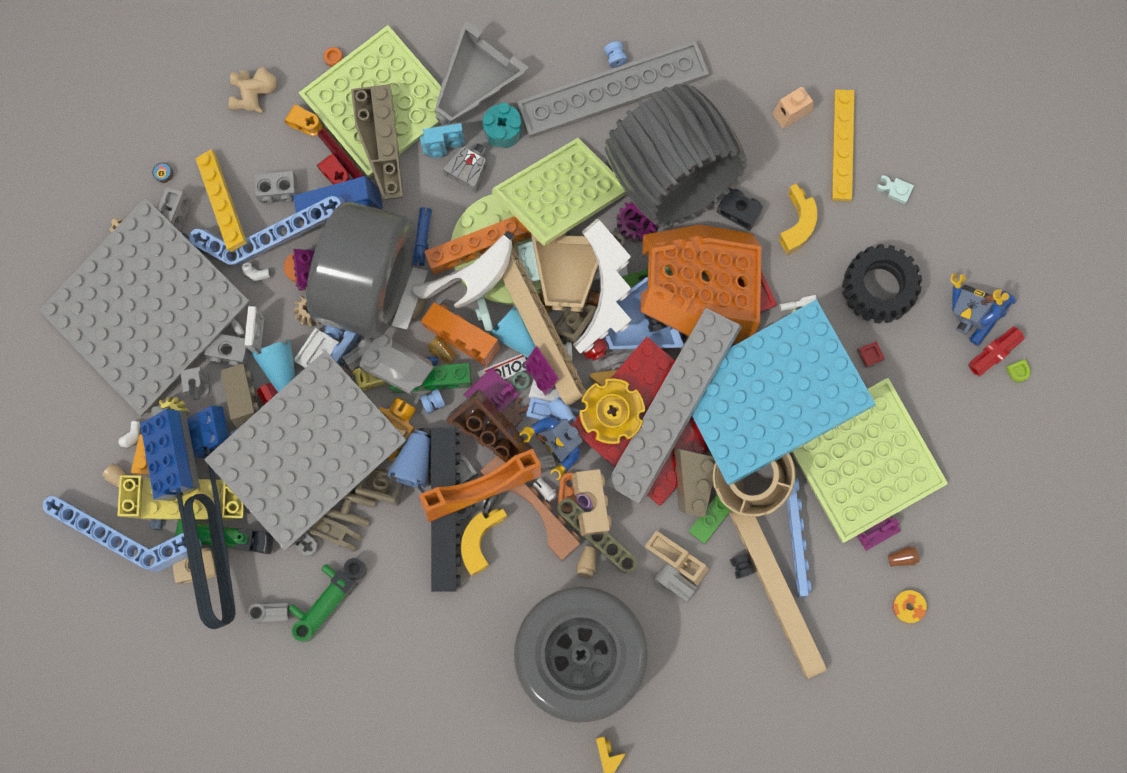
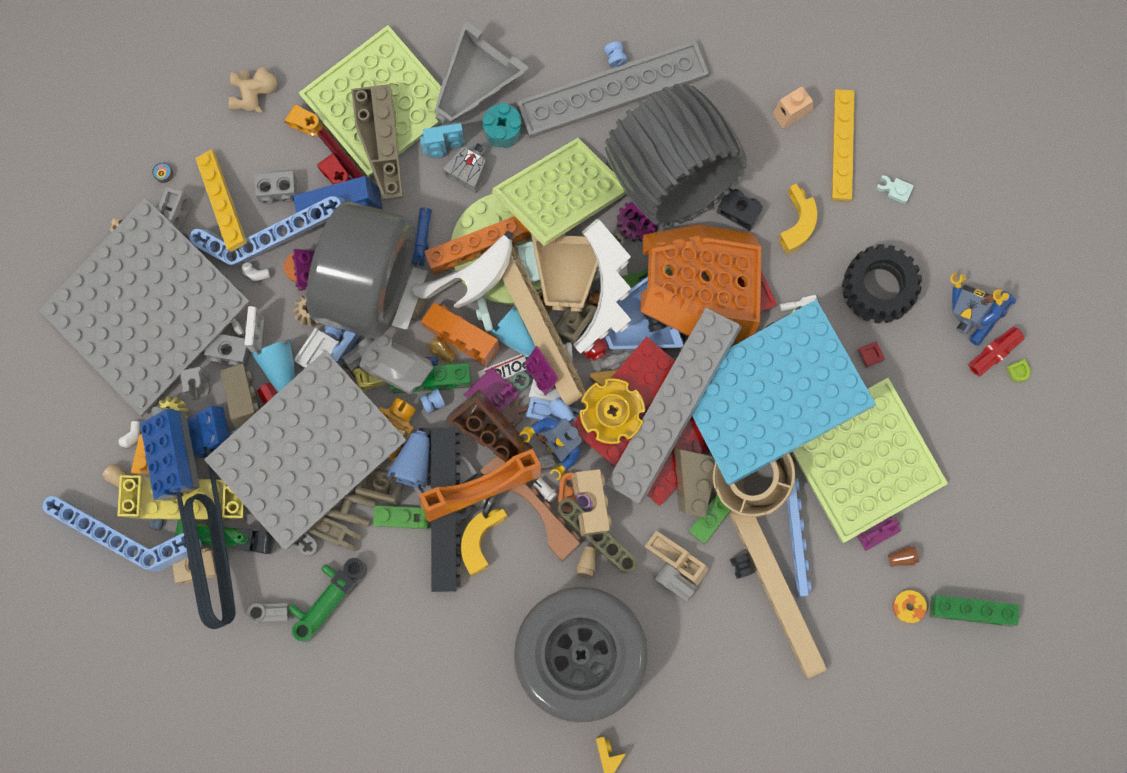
(332, 56): orange tile -> none
(399, 517): none -> bright green plate
(974, 610): none -> green brick

